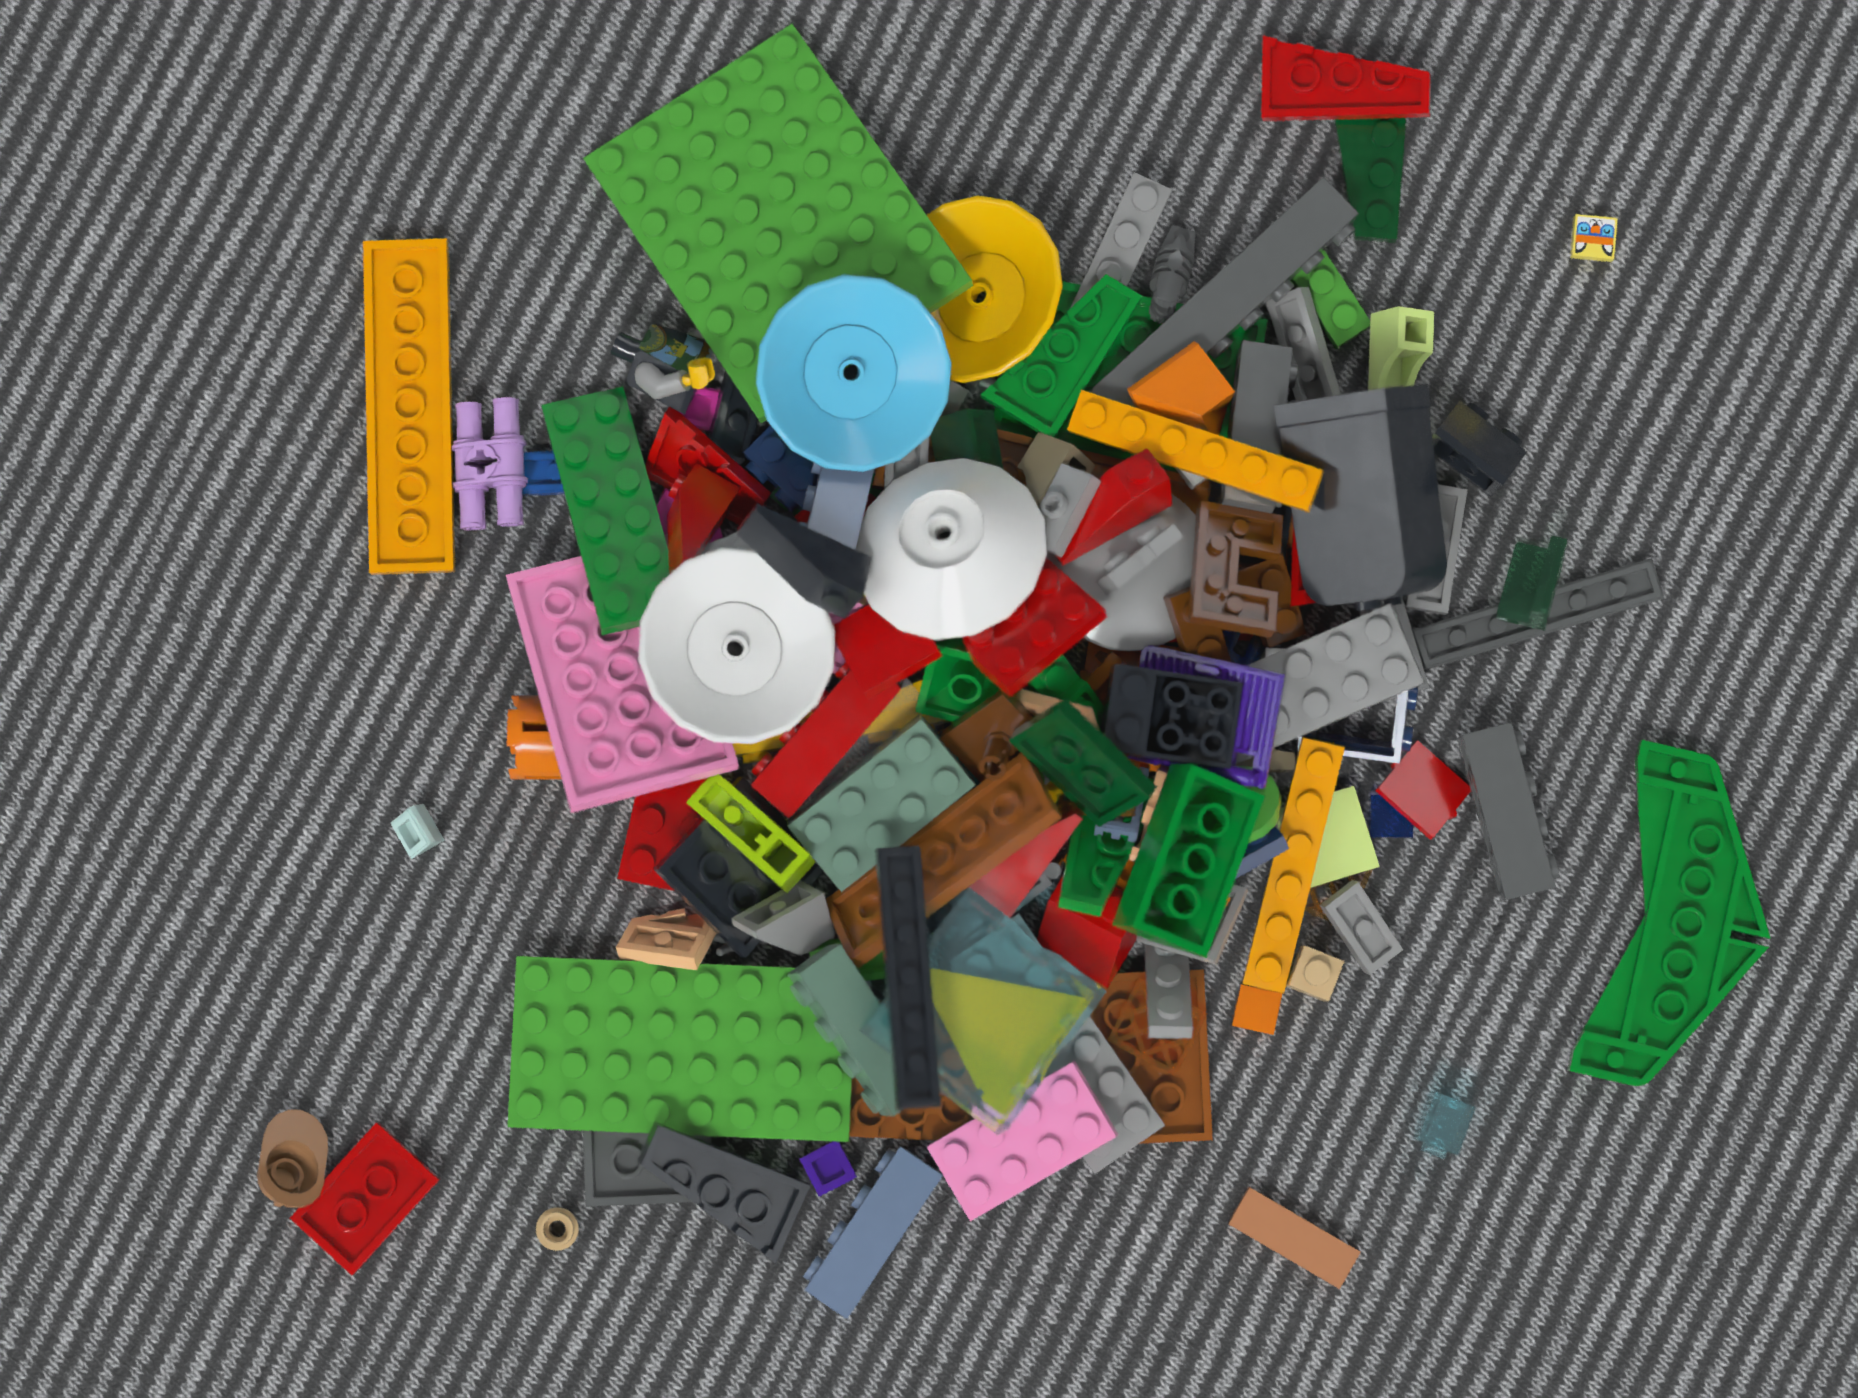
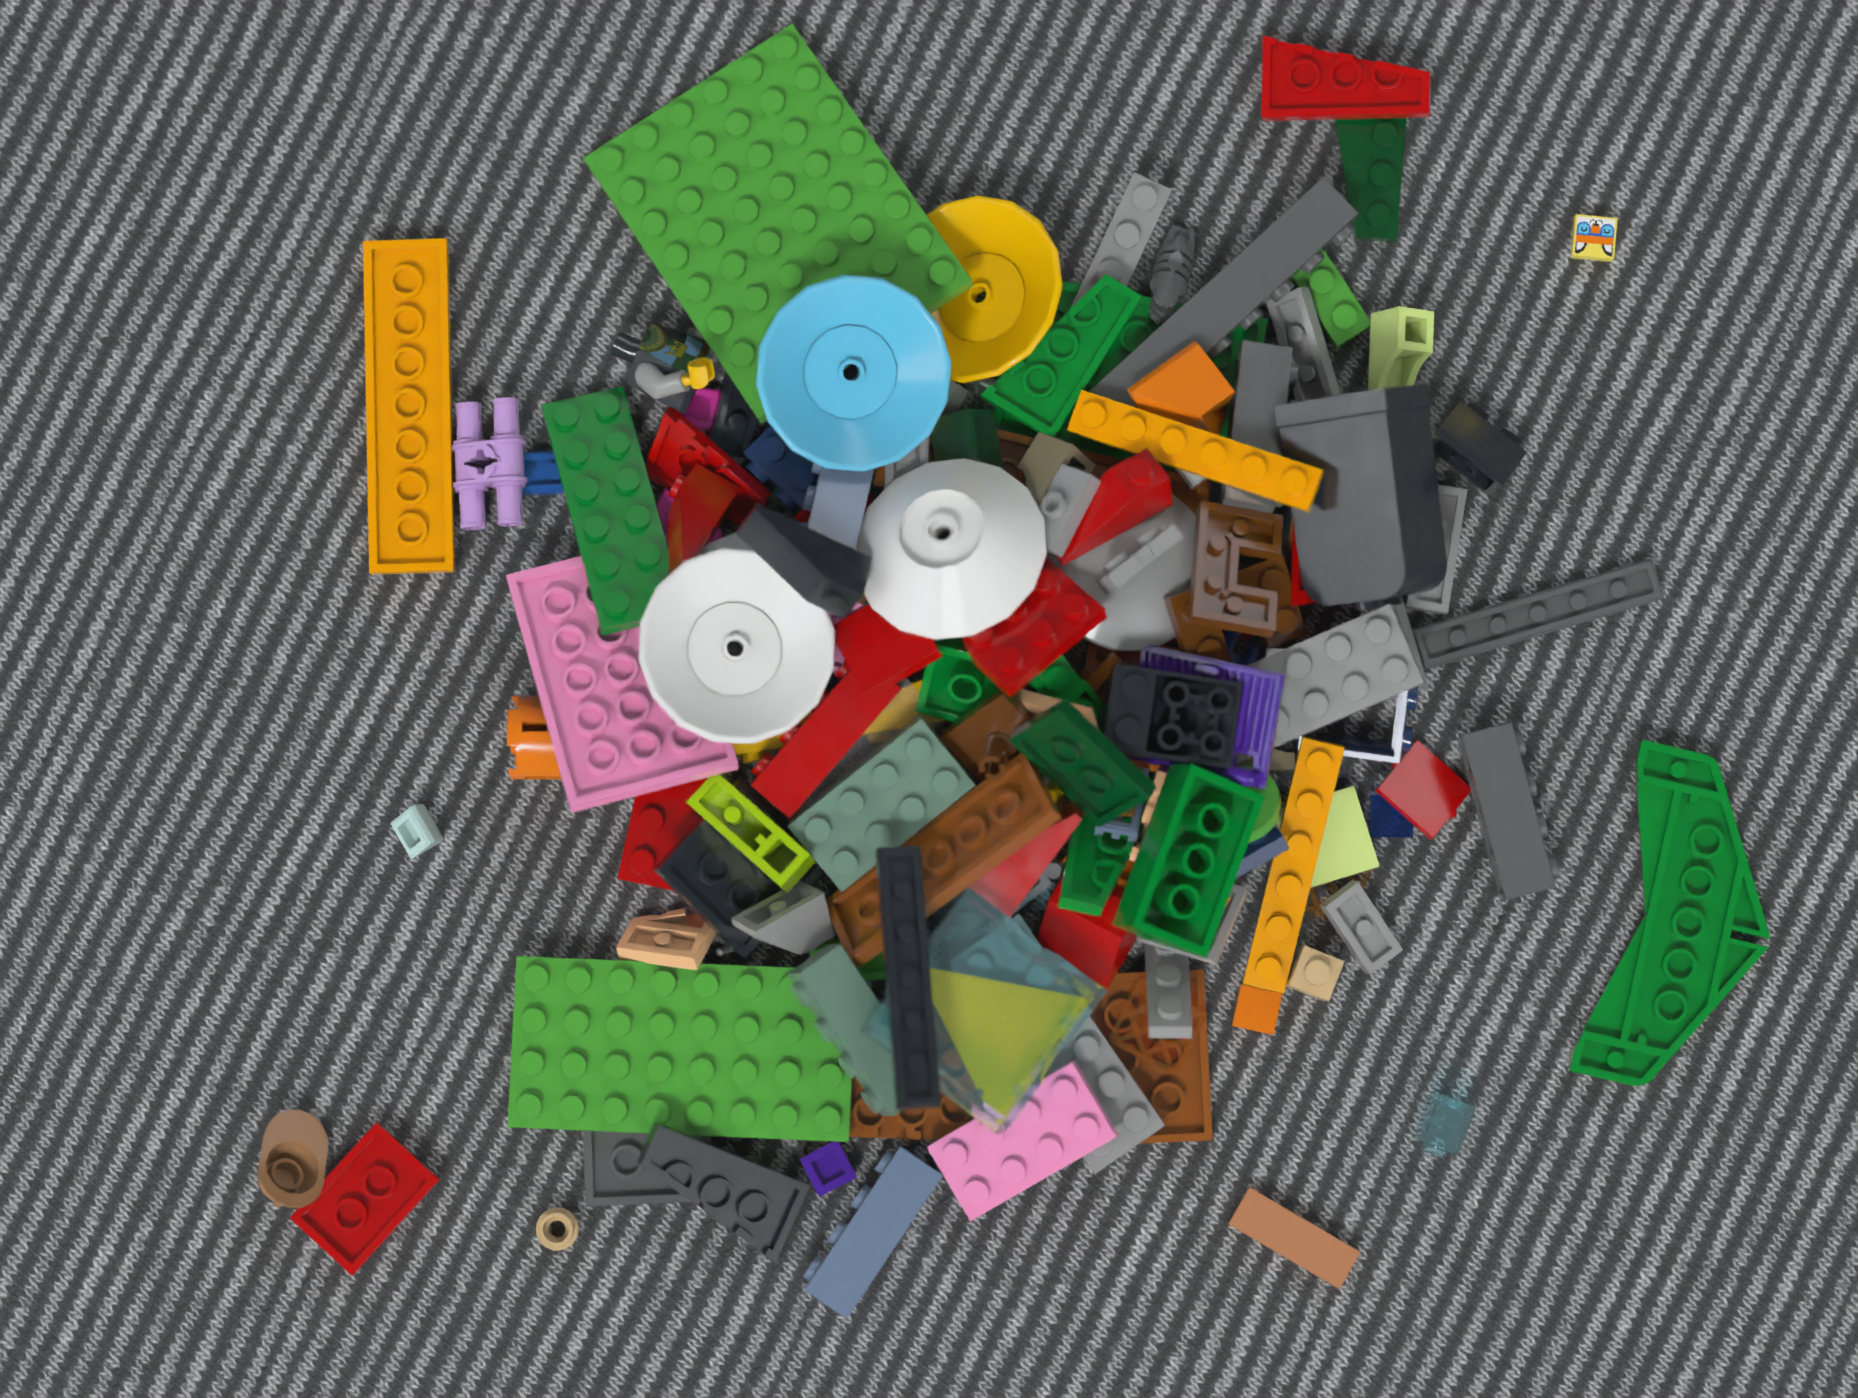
(1532, 583): clear green panel -> none

